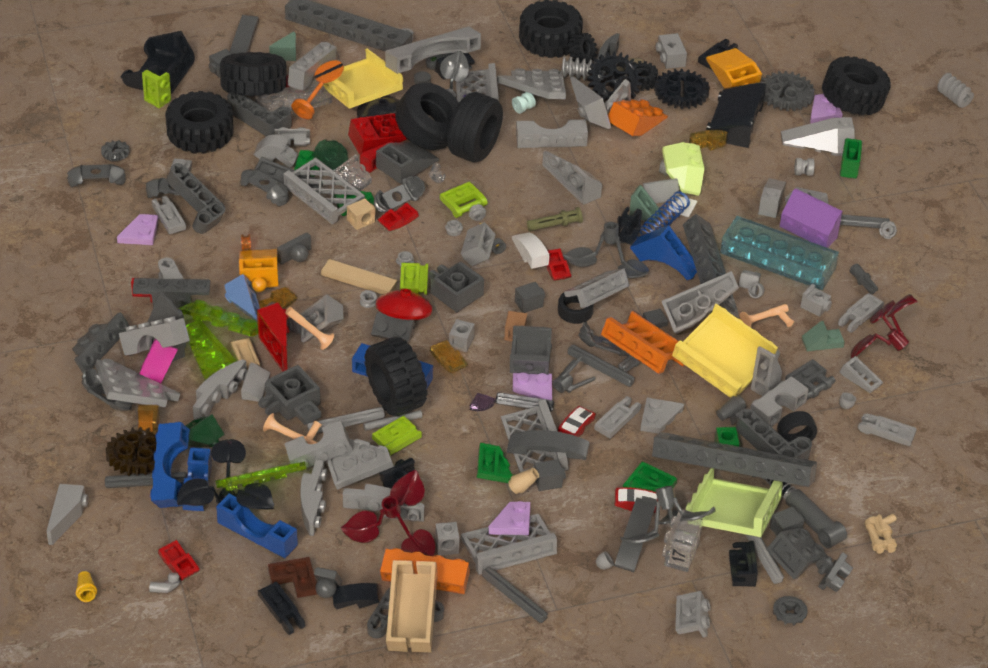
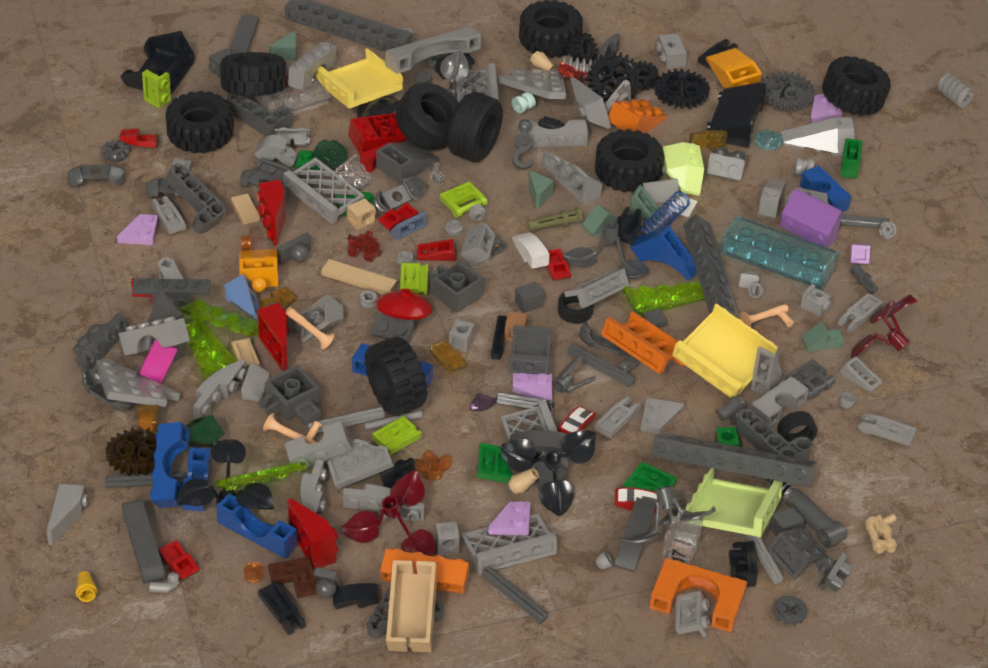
(133, 137): none -> red slope
(143, 541): none -> dark grey beam
(245, 209): none -> tan tile
(253, 578): none -> clear orange bush
(272, 208): none -> red slope
(314, 534): none -> red slope
(325, 73): orange piece -> none
(366, 244): none -> clear red hips
(409, 226): none -> sand blue slope
(432, 466): none -> clear orange plate
(443, 251): none -> red slope
(499, 336): none -> black axle
(523, 144): none -> dark grey piece
(540, 188): none -> sand green slope
(541, 61): none -> tan cone
(550, 123): none -> black brick
(557, 495): none -> black plant
(567, 71): none -> clear red plate
(597, 218): none -> sand green slope
(639, 148): none -> black tyre
(663, 296): none -> clear neon green wing
(680, 576): none -> orange arch
(695, 303): light grey wedge -> none
(727, 163): none -> bracket
(773, 143): none -> clear light blue gear
(819, 180): none -> blue arch
(860, 253): none -> lavender tile

